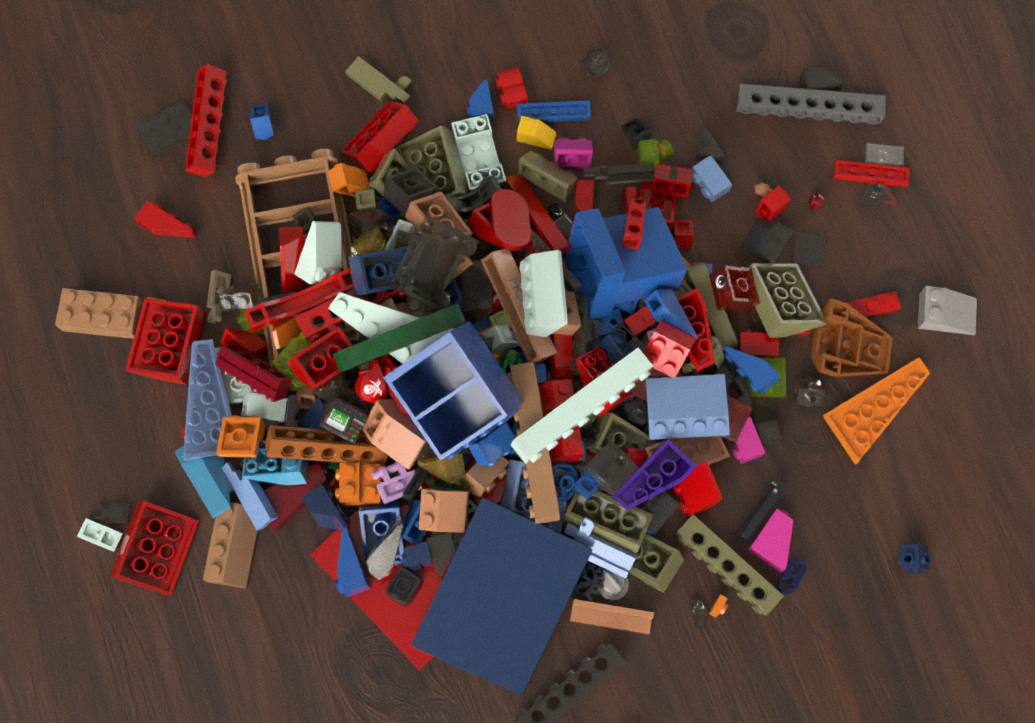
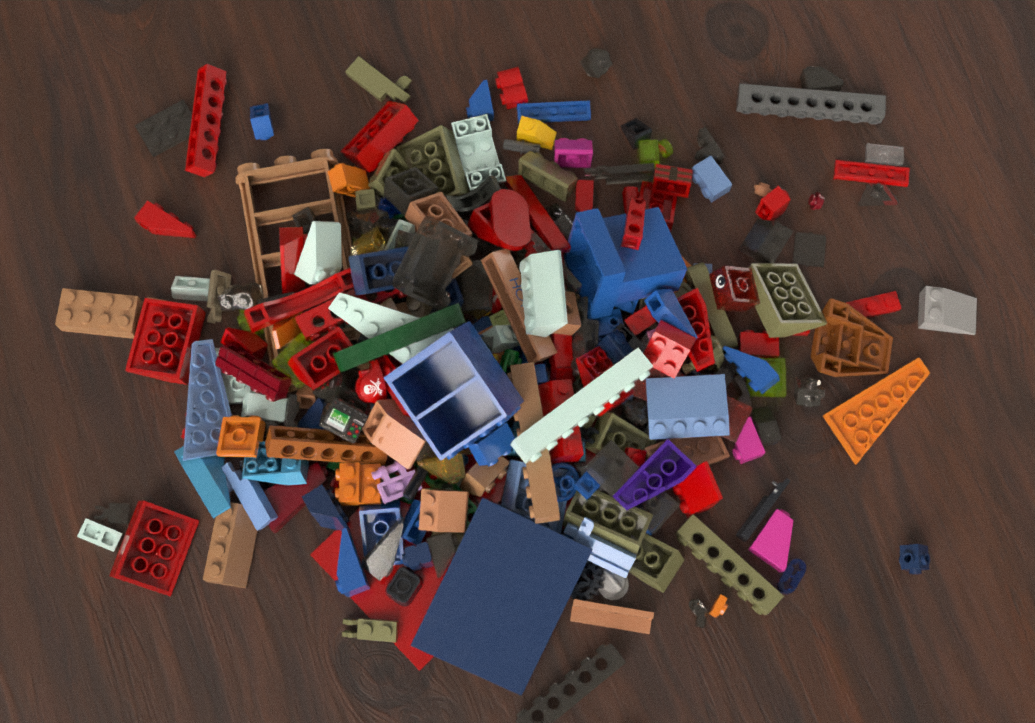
(190, 288): none -> light aqua slope
(372, 629): none -> olive hinge
(522, 147): none -> dark grey axle
(683, 233): red bracket -> none

